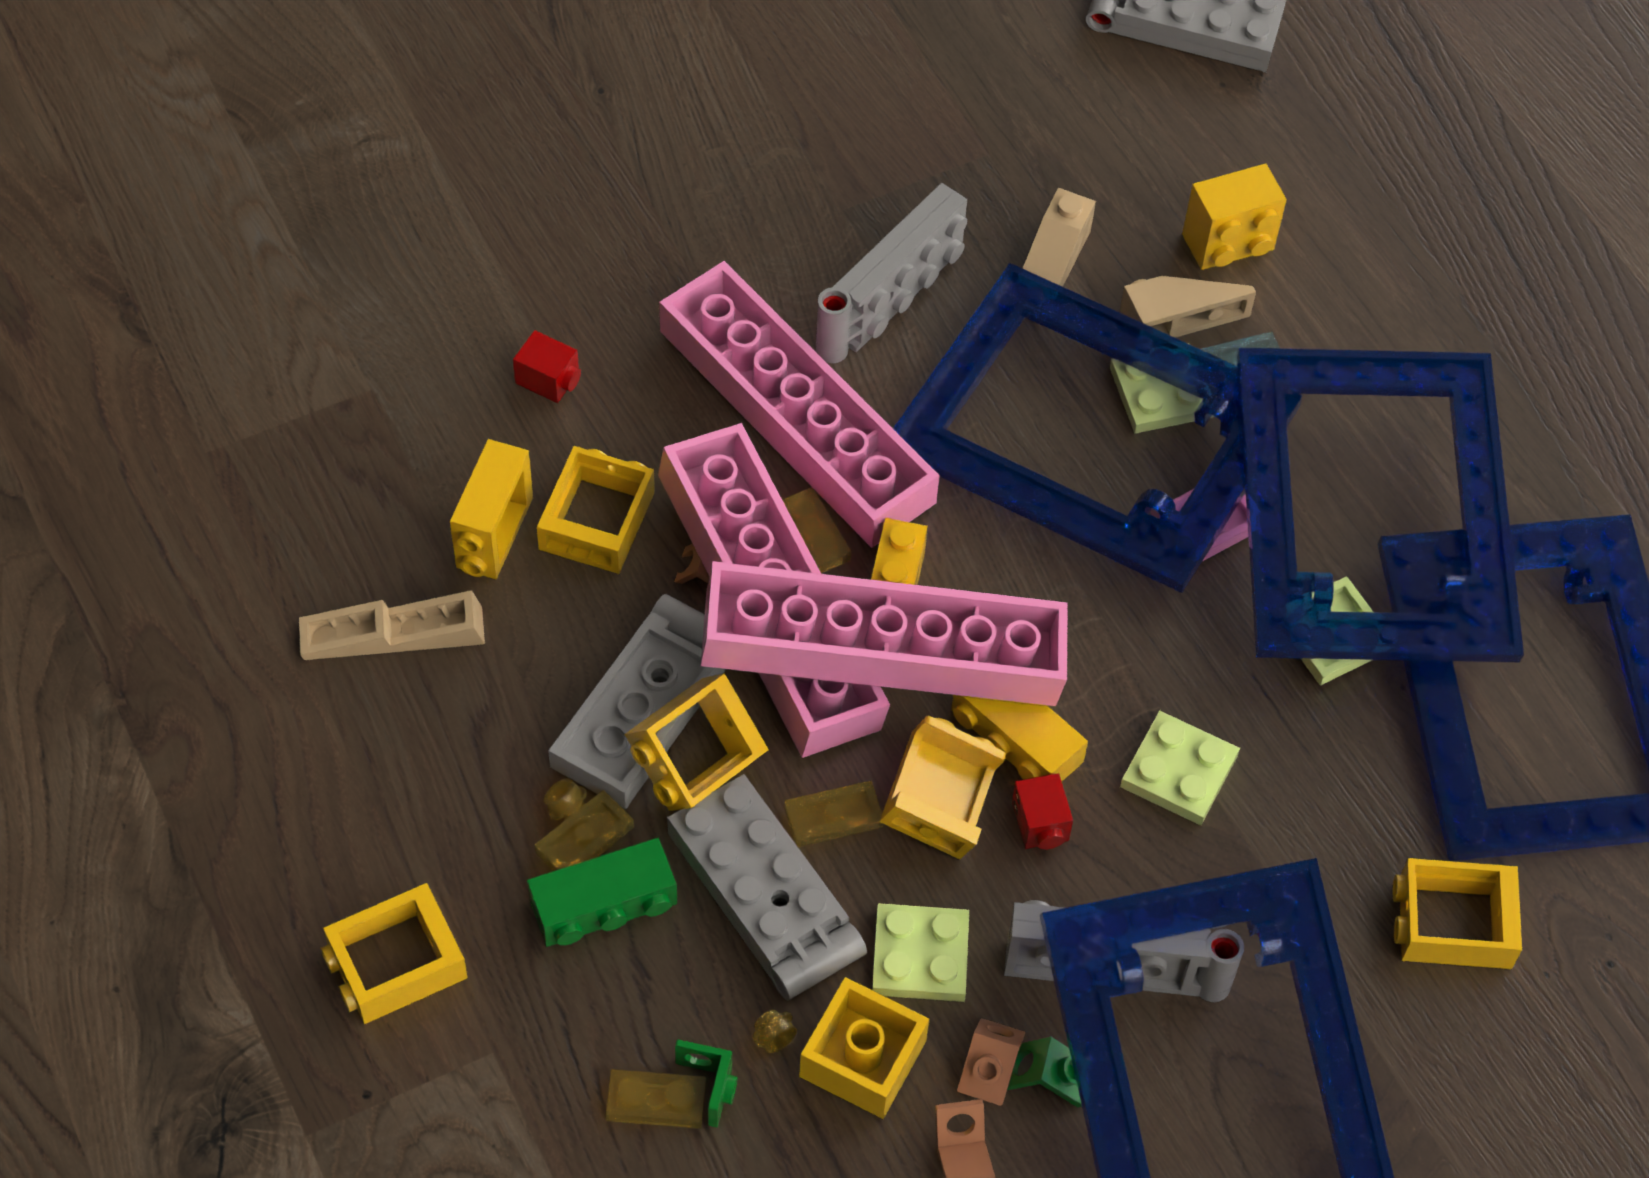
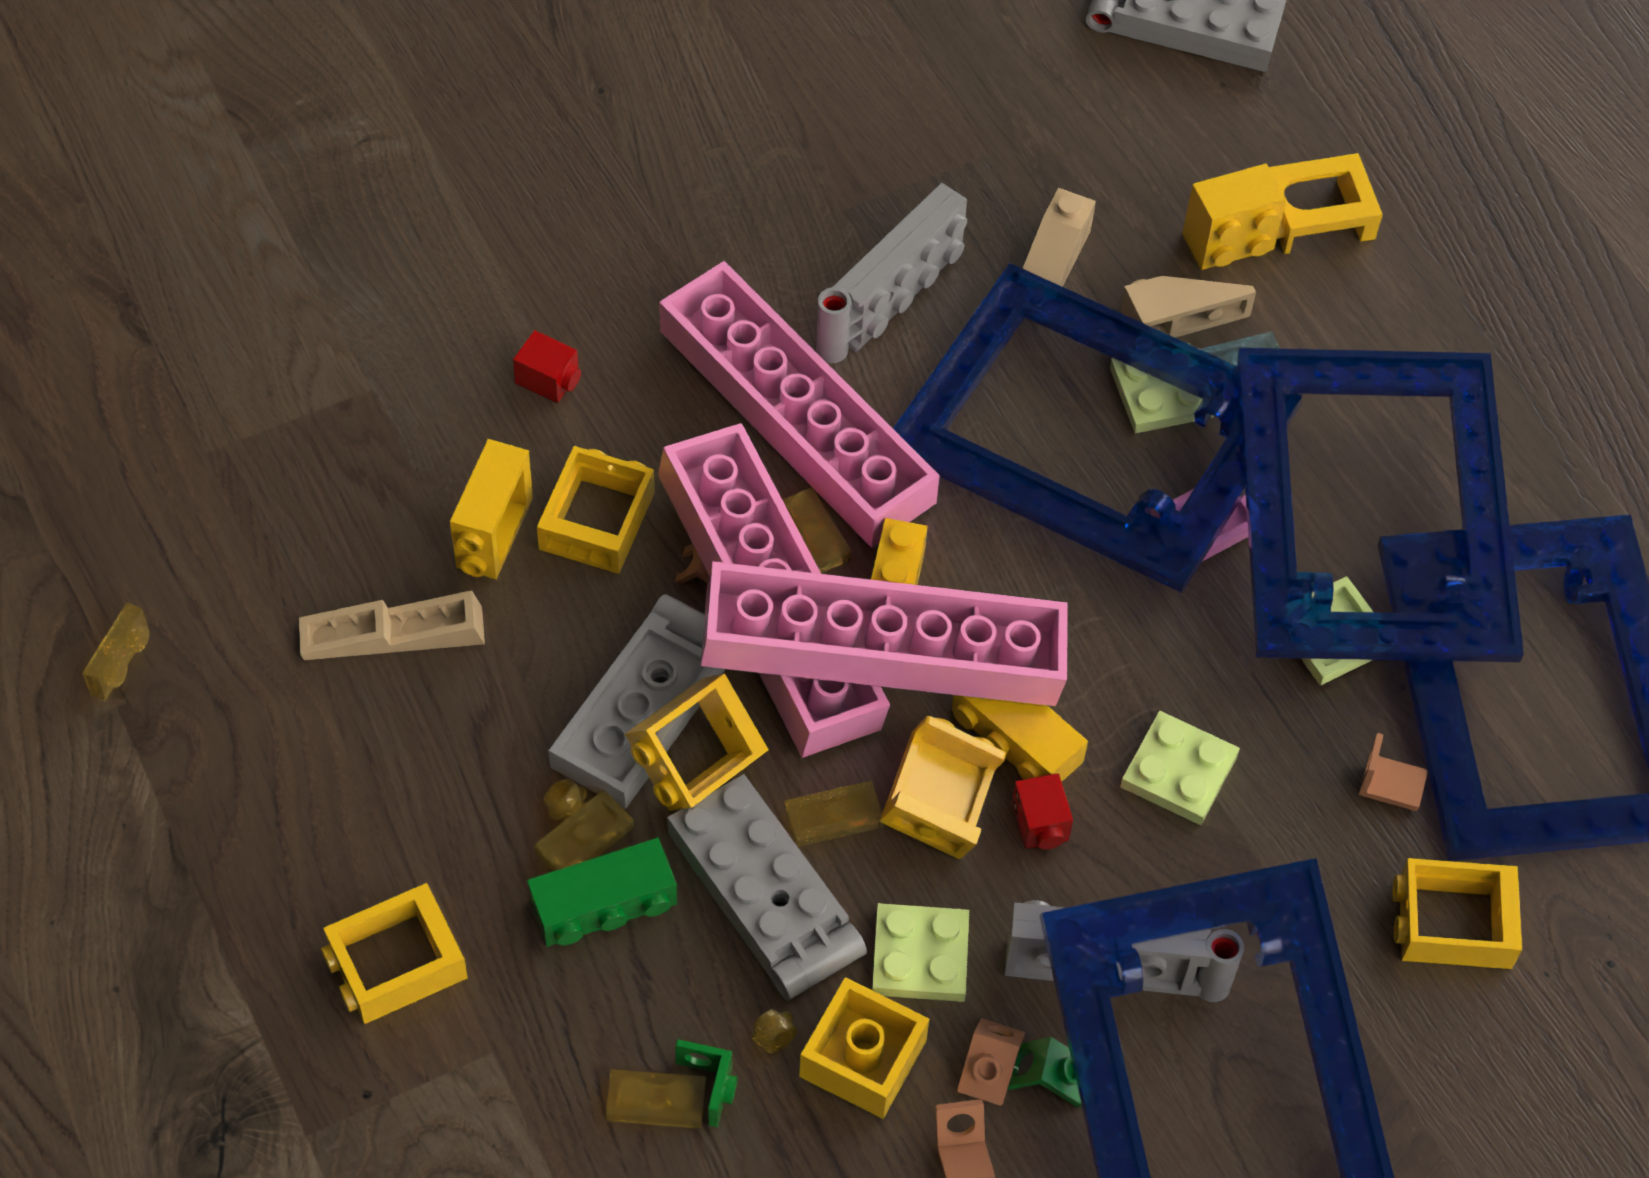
(111, 659): none -> clear yellow plate
(1360, 206): none -> yellow panel
(1392, 780): none -> nougat bracket

